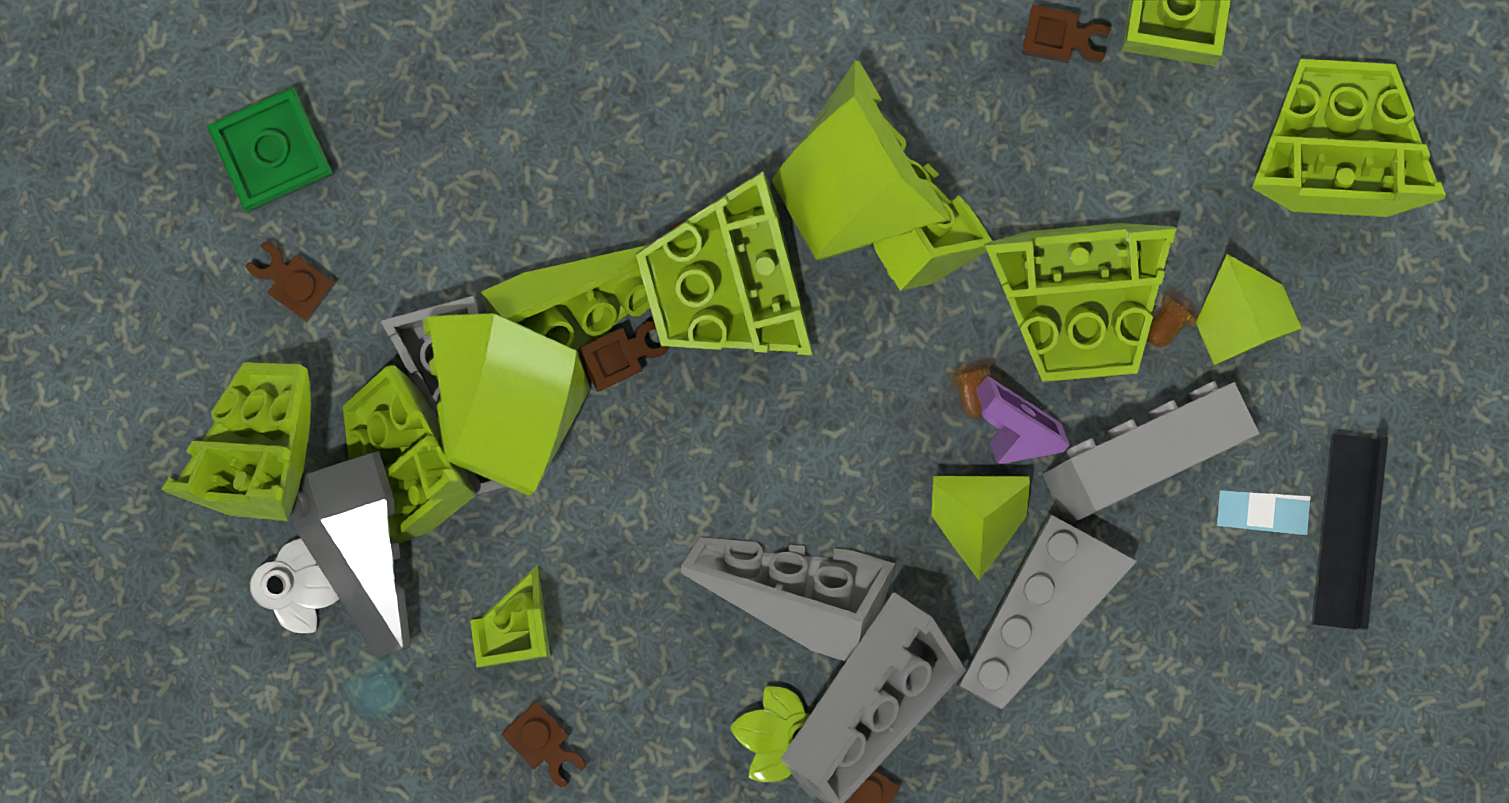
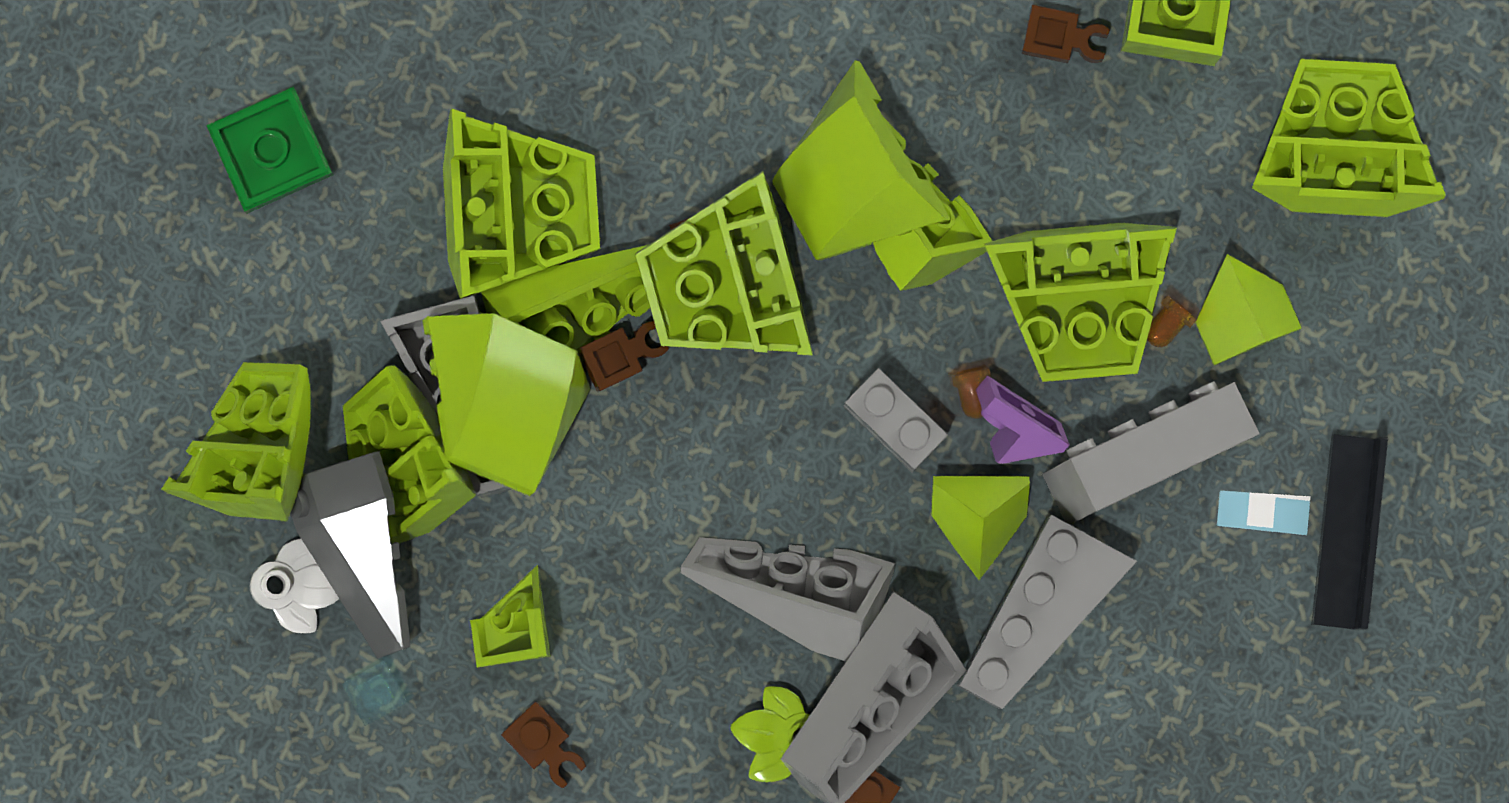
(295, 284): reddish brown plate -> none
(513, 204): none -> lime wedge
(895, 420): none -> light grey brick

